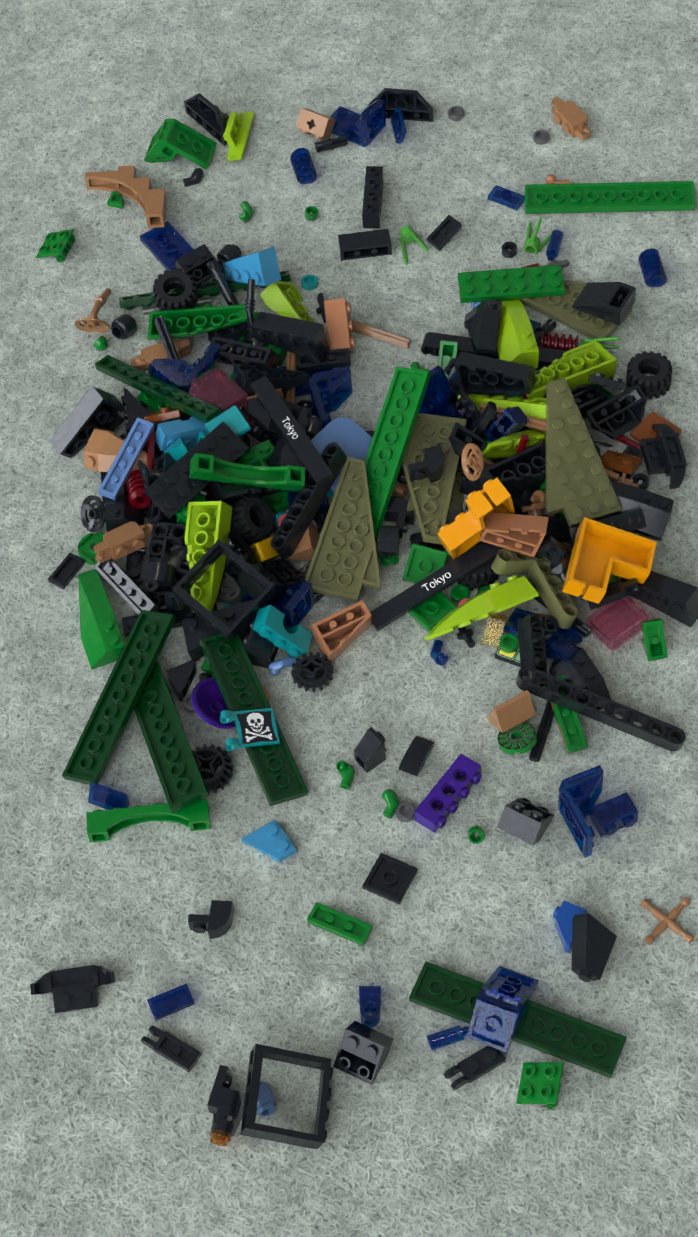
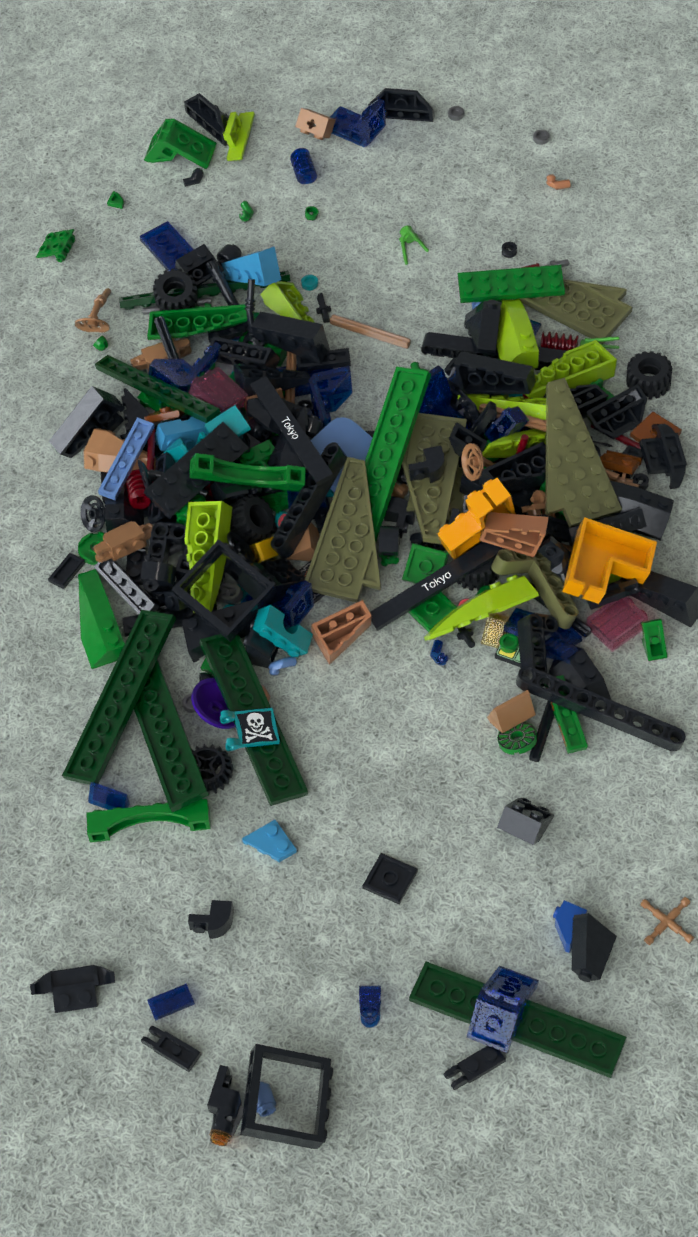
(123, 326): black head -> none
(138, 189): medium nougat arch -> none
(181, 678): black slope -> none
(312, 671): black gear -> none
(330, 143): black axle -> none
(339, 324): nougat wedge -> none
(339, 924): green plate -> none
(346, 772): green arm -> none
(362, 1052): black slope -> none
(364, 244): black brick -> none
(370, 750): black slope -> none
(372, 197): black brick -> none
(392, 803): green arm -> none
(398, 126): clear blue tile -> none
(405, 812): flat silver tile -> none
(416, 755): black slope -> none
(444, 232): black hinge -> none
(446, 1037): clear blue cylinder -> none
(447, 351): green slope -> none
(459, 592): green tile -> none
(461, 768): dark purple brick -> none
(472, 838): green hinge -> none
(506, 197): clear blue plate -> none
(533, 243): bright green plant -> none
(540, 1083): green hinge -> none
(546, 328): black axle -> none
(554, 244): clear blue cylinder -> none
(571, 118): medium nougat hinge -> none
(582, 792): clear blue bracket -> none
(606, 300): black slope -> none
(609, 197): green plate -> none
(612, 382): black plate -> none
(614, 814): clear blue brick -> none
(652, 268): clear blue piece -> none

